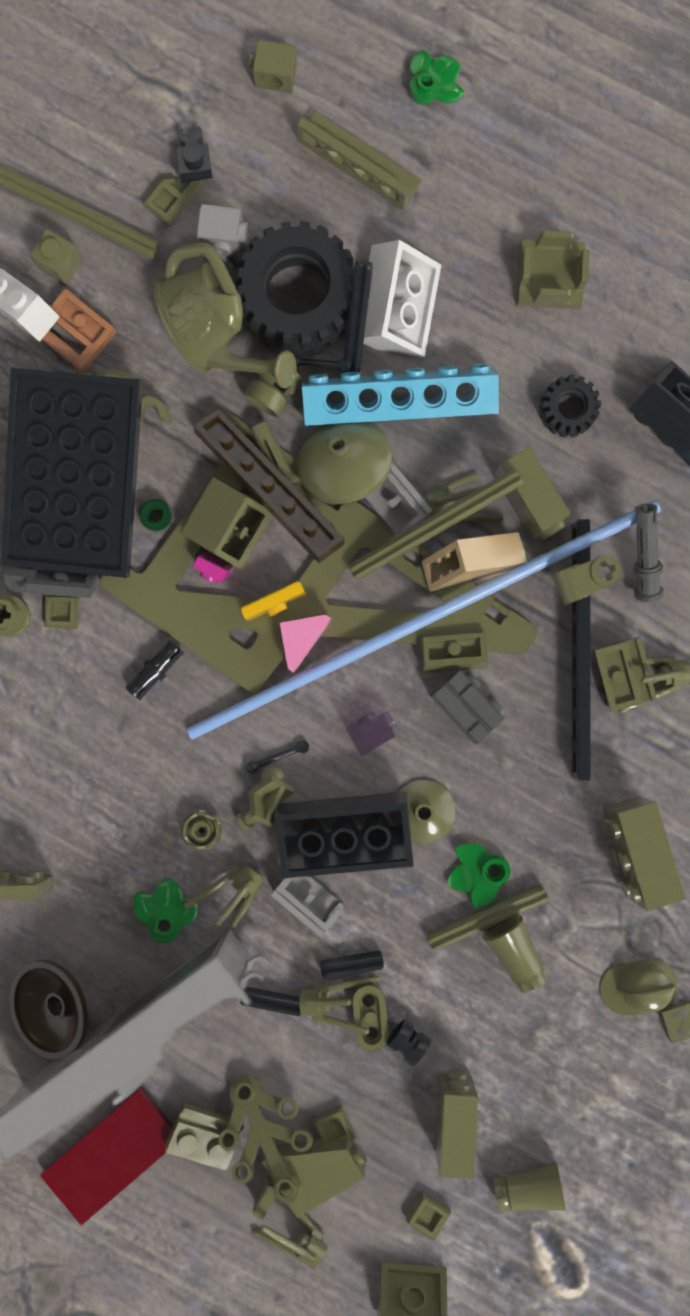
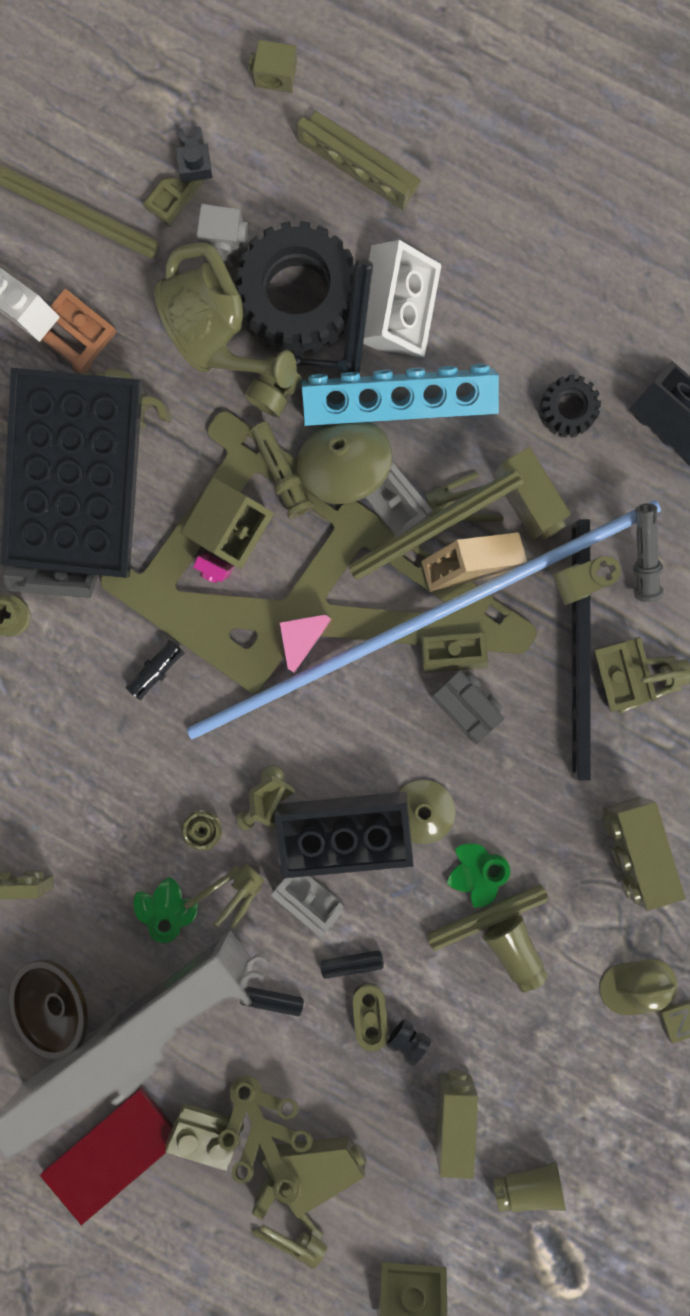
(56, 257): olive brick -> none
(61, 612): olive tile -> none
(145, 515): dark green plate -> none
(252, 766): black hinge -> none
(269, 486): dark brown plate -> none
(274, 602): yellow plate -> none
(317, 1002): olive plant -> none
(334, 1125): olive tile -> none
(372, 731): clear purple brick -> none
(428, 1215): olive tile -> none
(434, 79): green plate -> none
(552, 271): olive panel -> none

